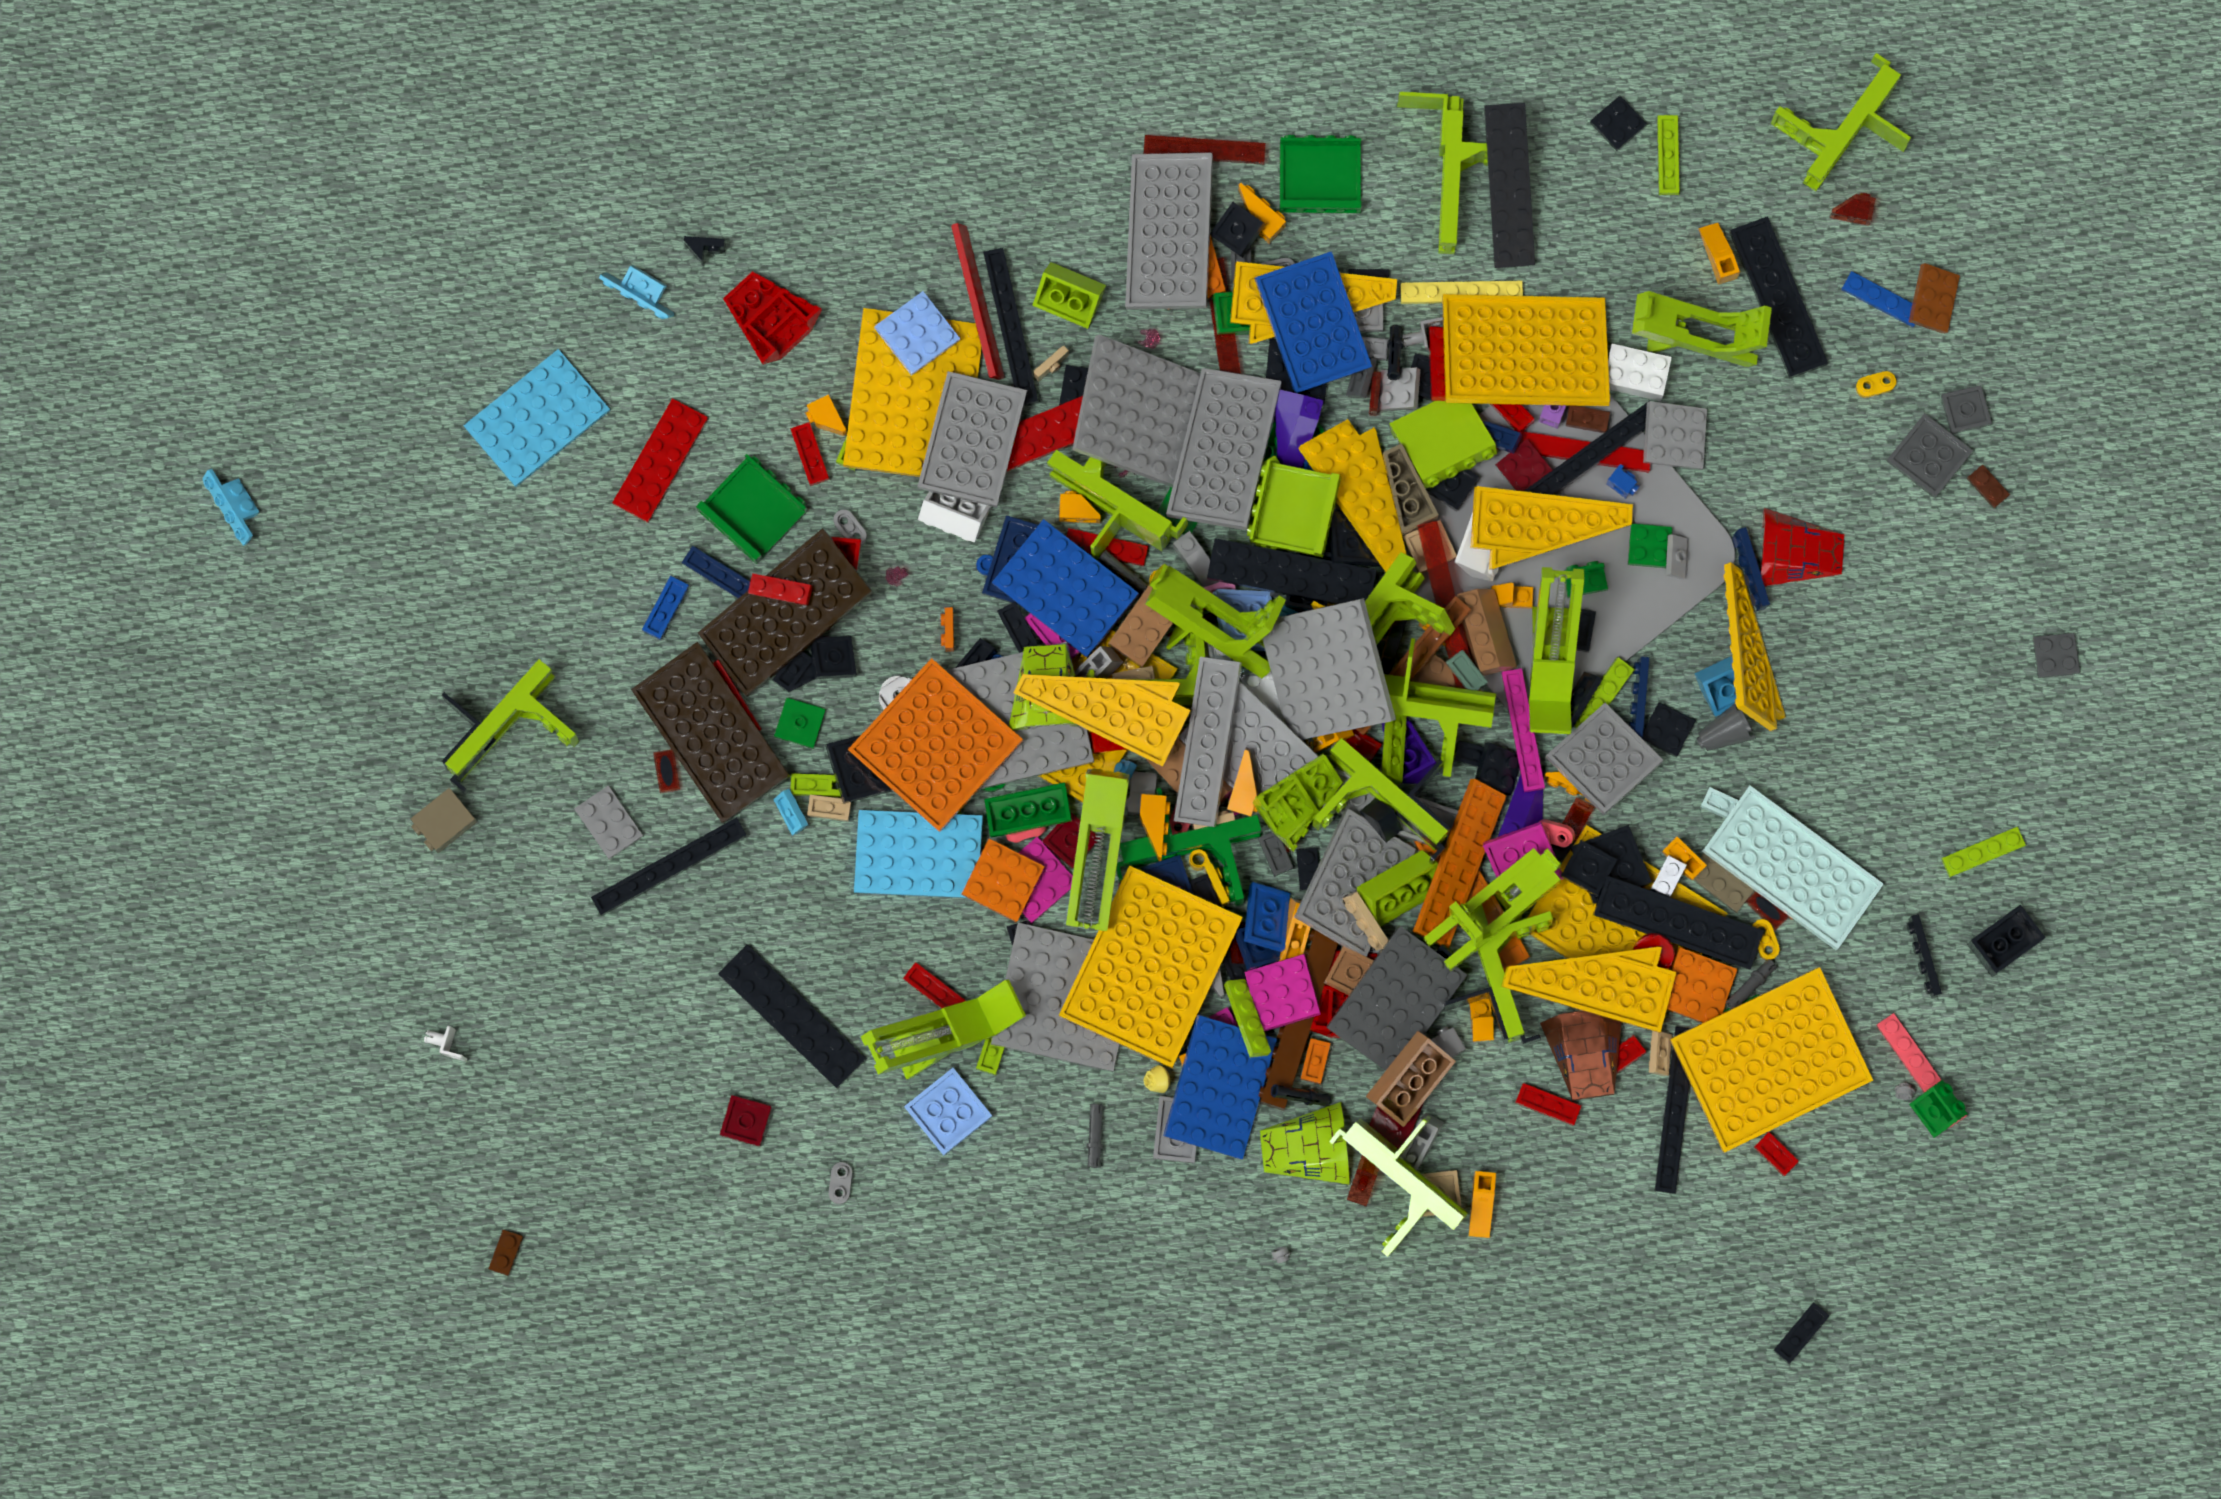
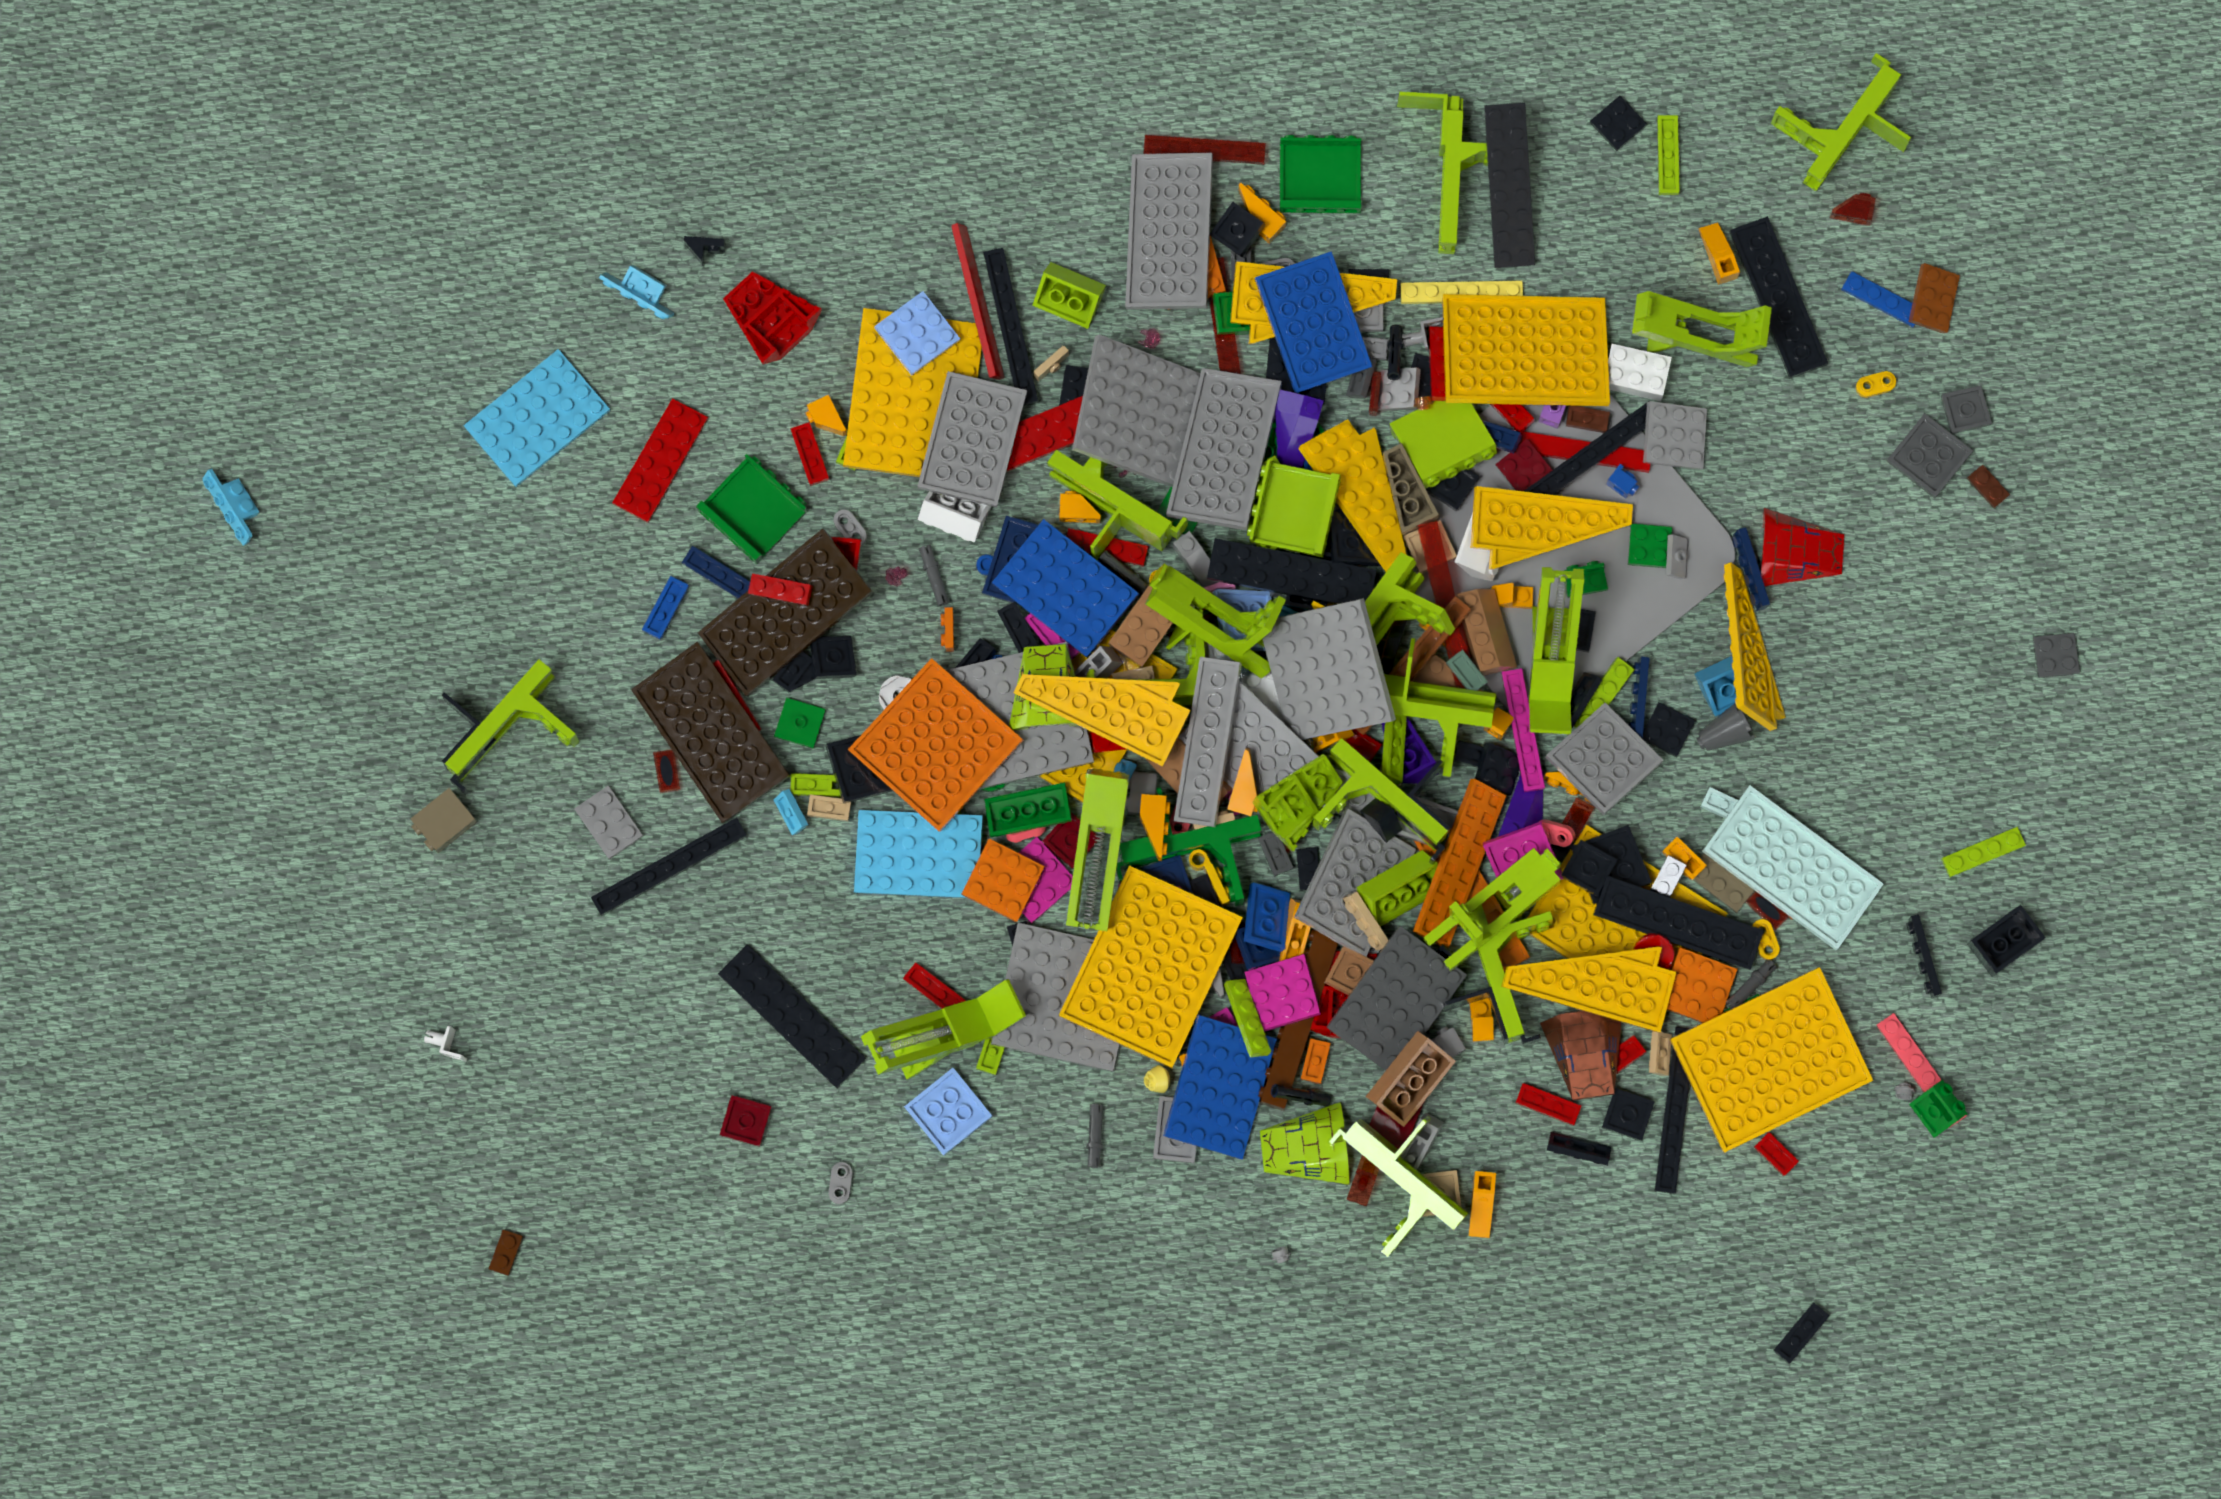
(931, 567): none -> dark grey pin
(1423, 403): none -> clear orange plate
(1500, 724): none -> light orange slope
(1579, 1148): none -> black plate
(1628, 1114): none -> black plate

